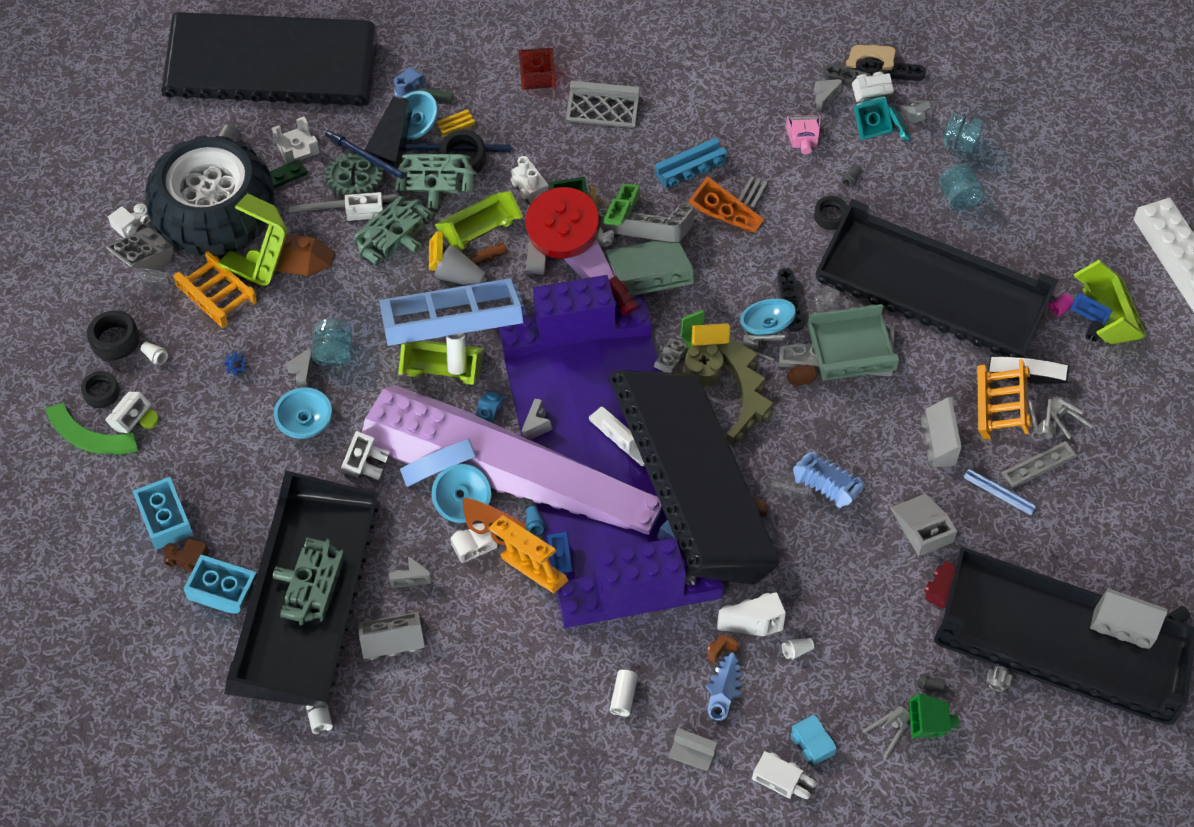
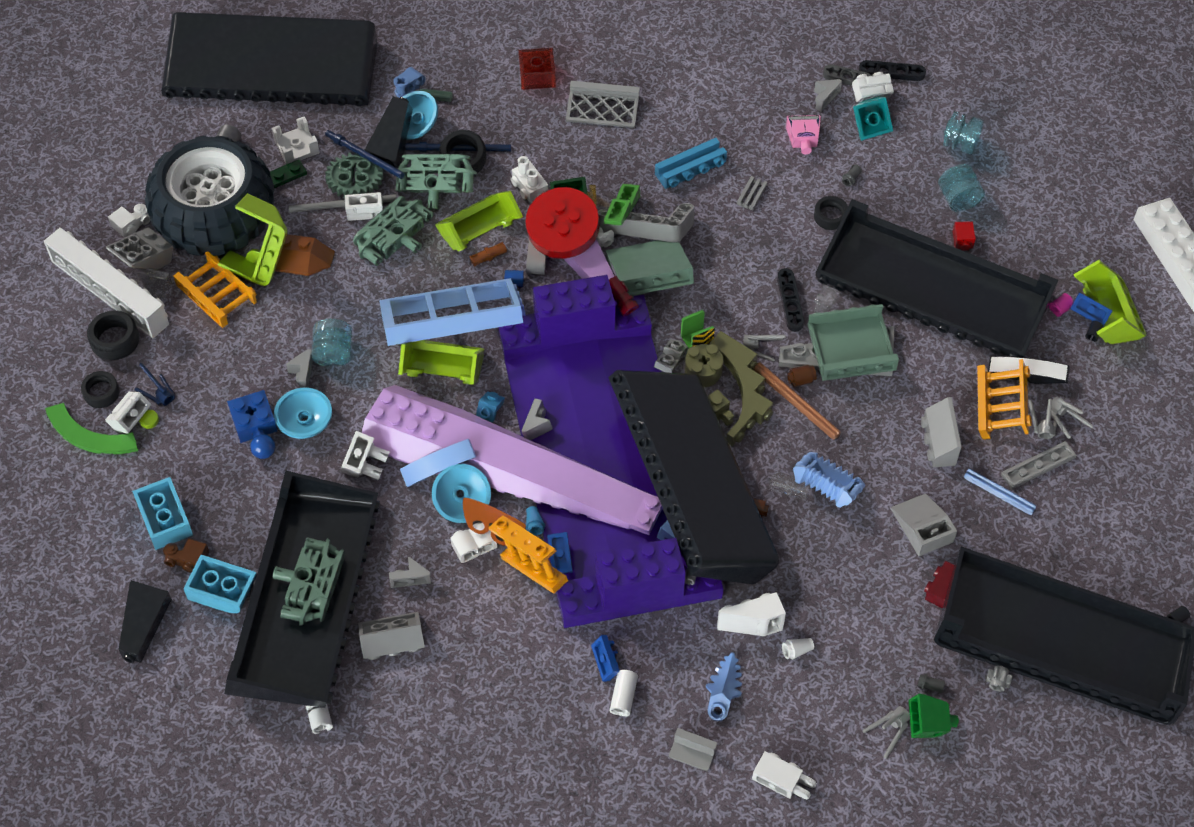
(106, 281): none -> white brick
(141, 619): none -> black slope
(156, 354): white cone -> none
(164, 395): none -> dark blue plant
(230, 365): blue gear -> none
(254, 421): none -> blue brick
(435, 250): yellow tile -> none
(454, 120): yellow tile -> none
(456, 353): white pin -> none
(459, 269): light grey cone -> none
(516, 276): none -> blue gear
(605, 658): none -> blue plate
(616, 432): white bracket -> none
(710, 334): yellow tile -> none
(716, 648): dark orange bracket -> none
(720, 204): orange wedge -> none
(721, 407): none -> olive brick
(768, 316): medium azure dish -> none
(797, 401): none -> nougat axle
(813, 740): medium azure brick -> none
(883, 53): tan piece -> none
(898, 120): teal piece -> none
(915, 110): light grey slope -> none
(964, 235): none -> red brick
(1128, 618): light grey slope -> none

